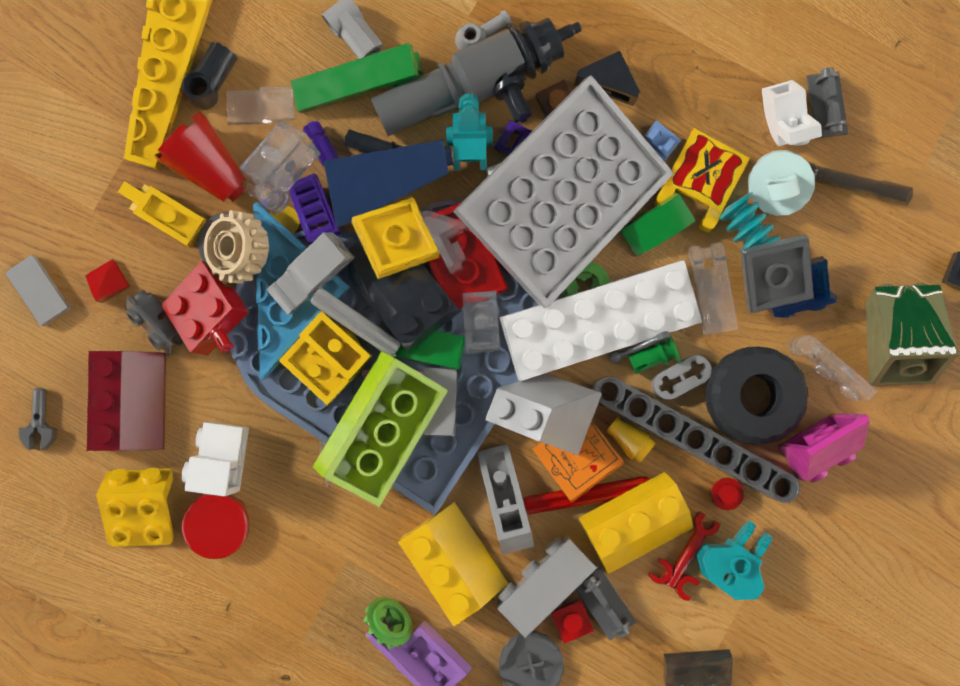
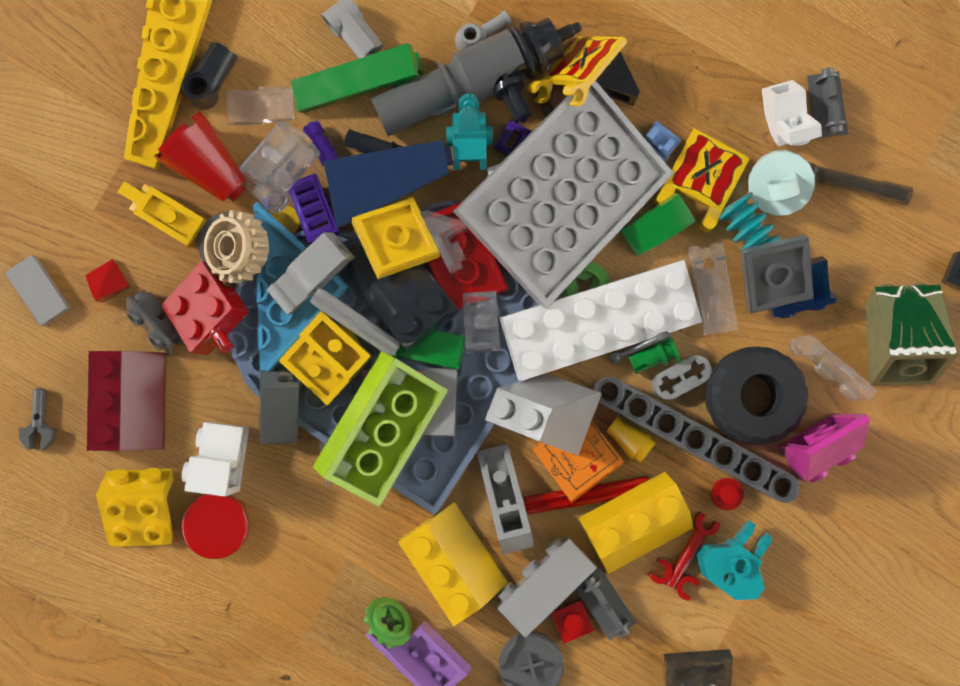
(278, 407): none -> dark grey hinge
(579, 68): none -> yellow flag

